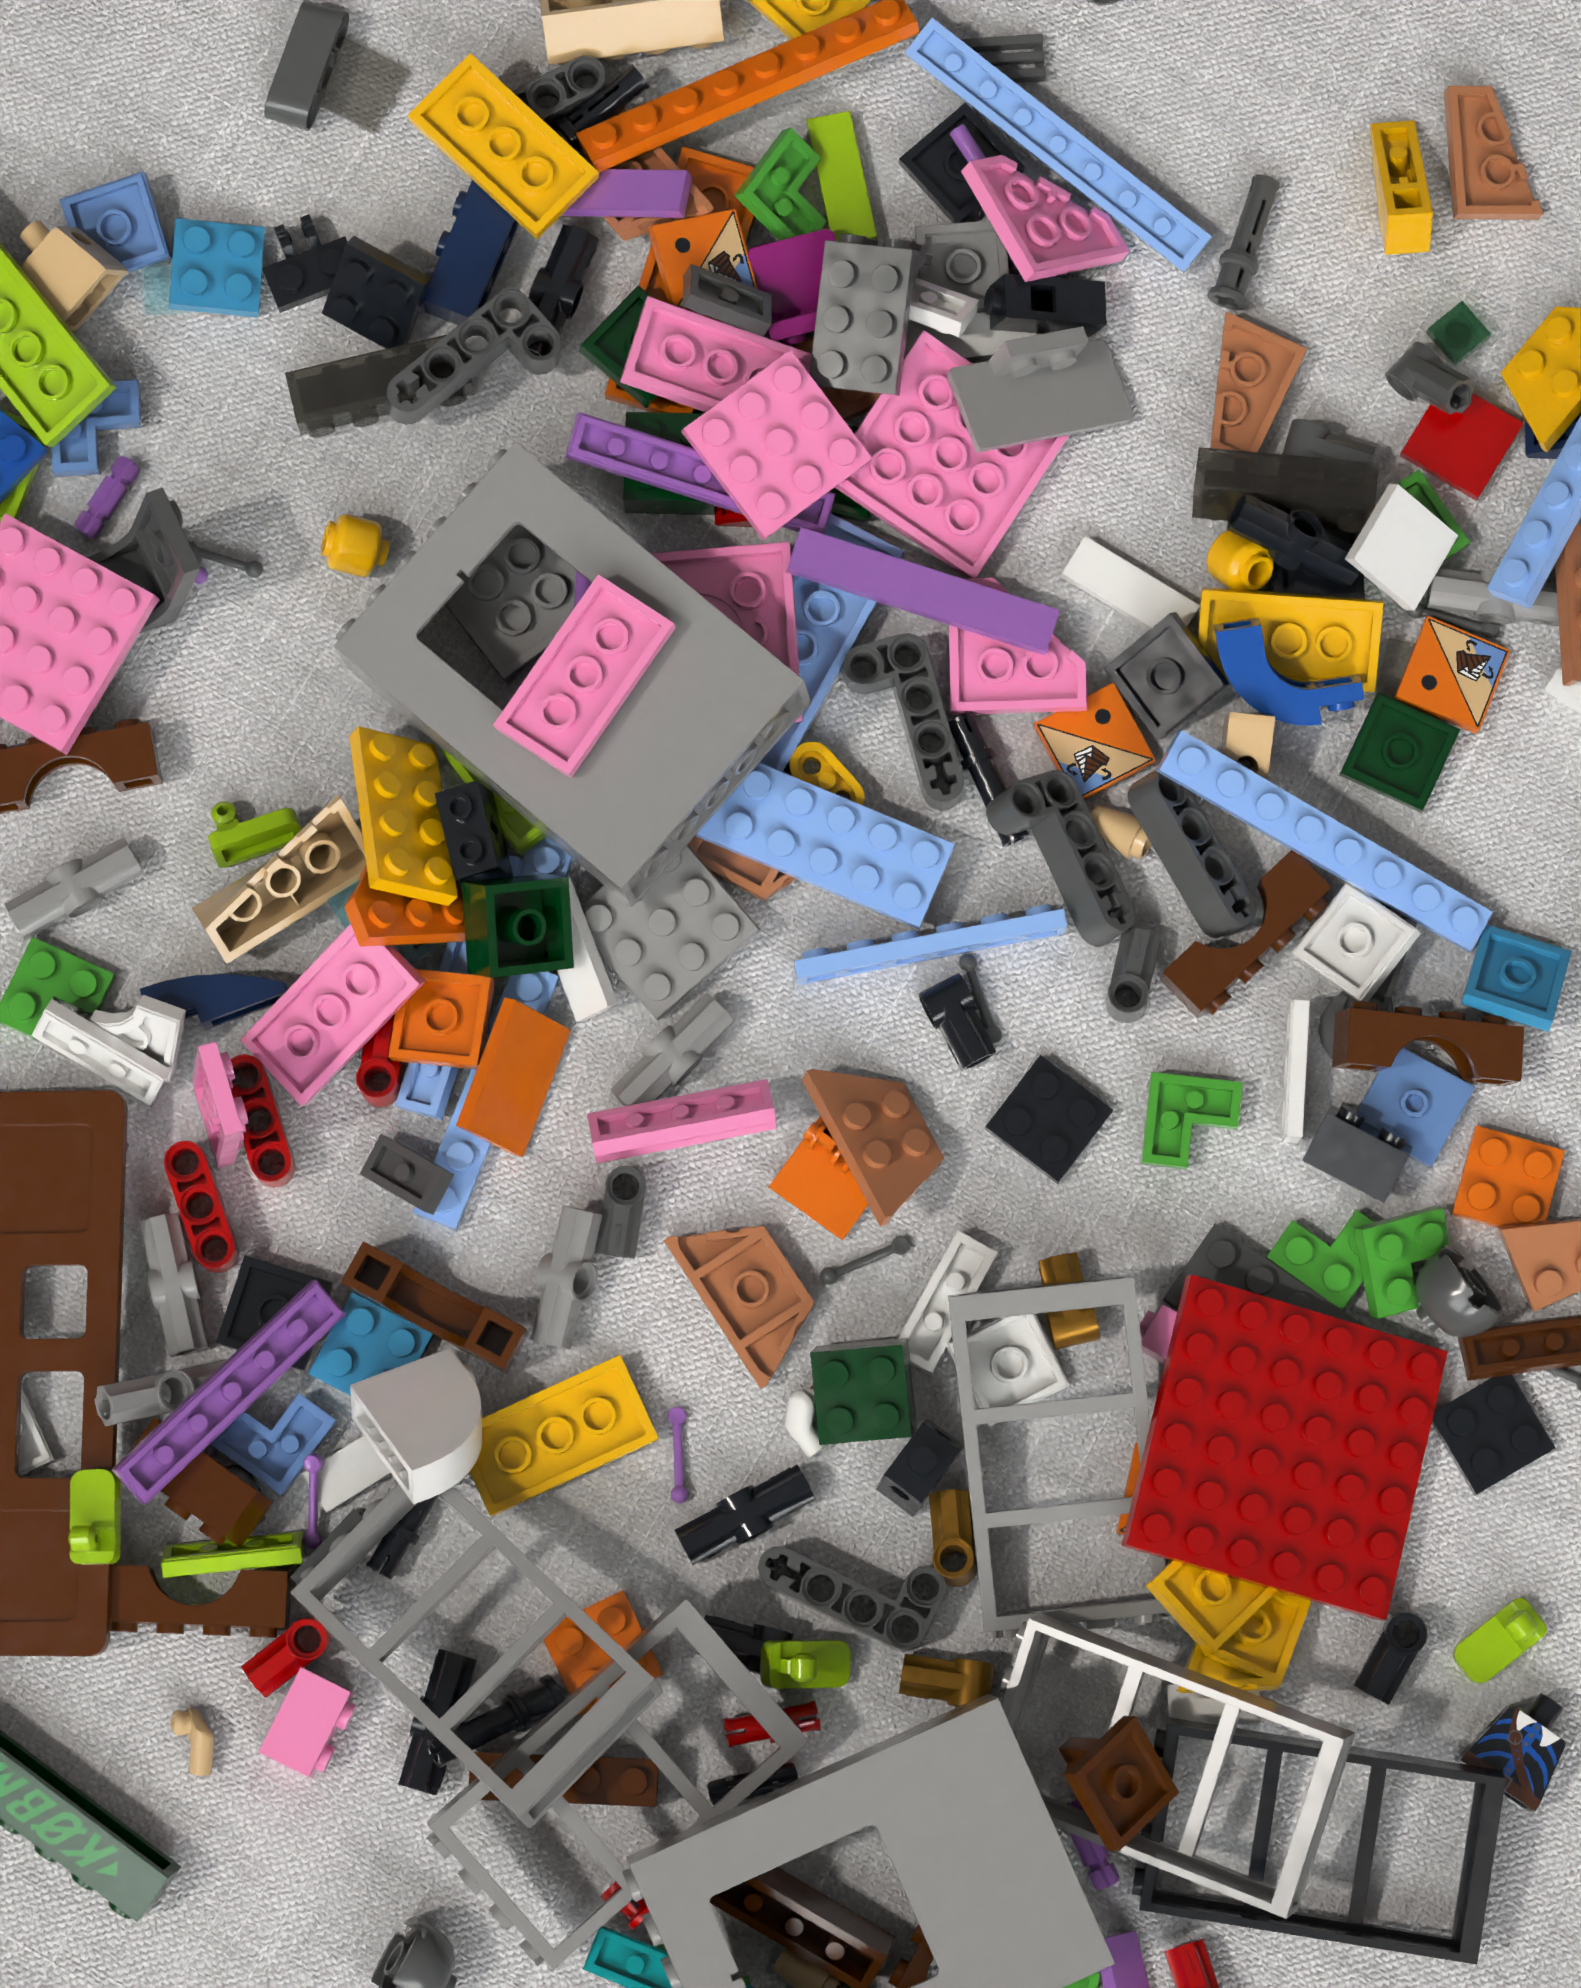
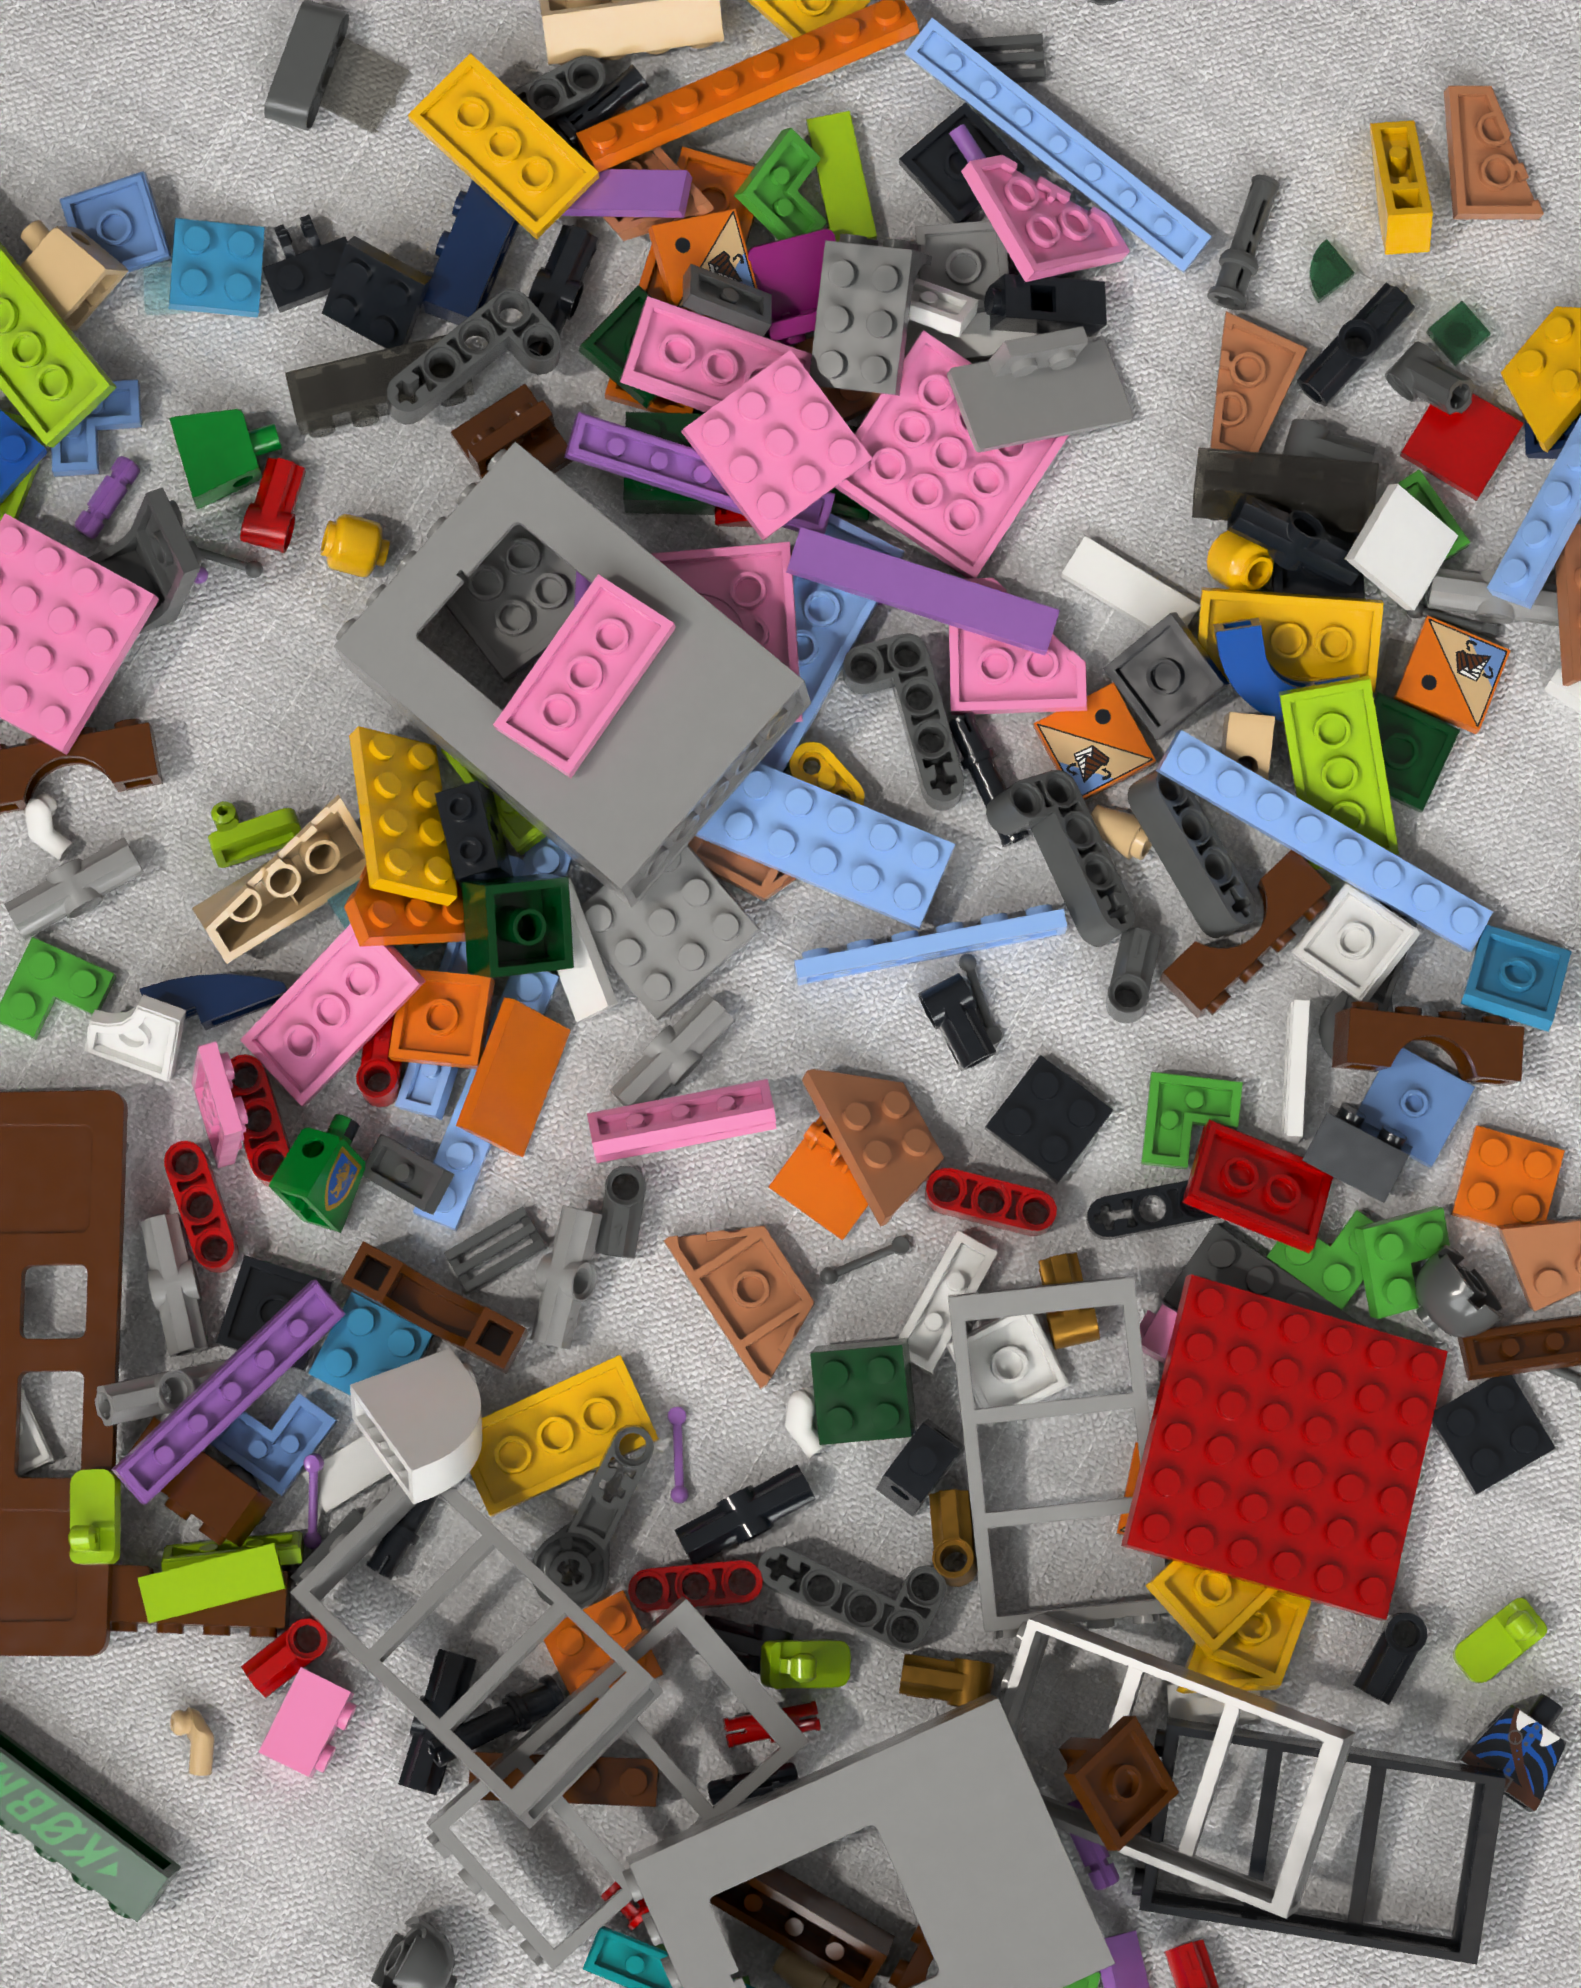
(40, 826): none -> white arm
(100, 1052): white tile -> none
(212, 1583): none -> lime tile
(221, 452): none -> green torso
(270, 518): none -> red piece
(321, 1174): none -> green torso
(511, 420): none -> reddish brown bracket
(528, 1230): none -> dark grey tile
(592, 1526): none -> dark grey beam
(717, 1575): none -> red beam
(1013, 1197): none -> red beam
(1175, 1211): none -> black beam
(1258, 1186): none -> red tile
(1327, 271): none -> clear green tile
(1340, 756): none -> lime plate
(1373, 326): none -> black piece

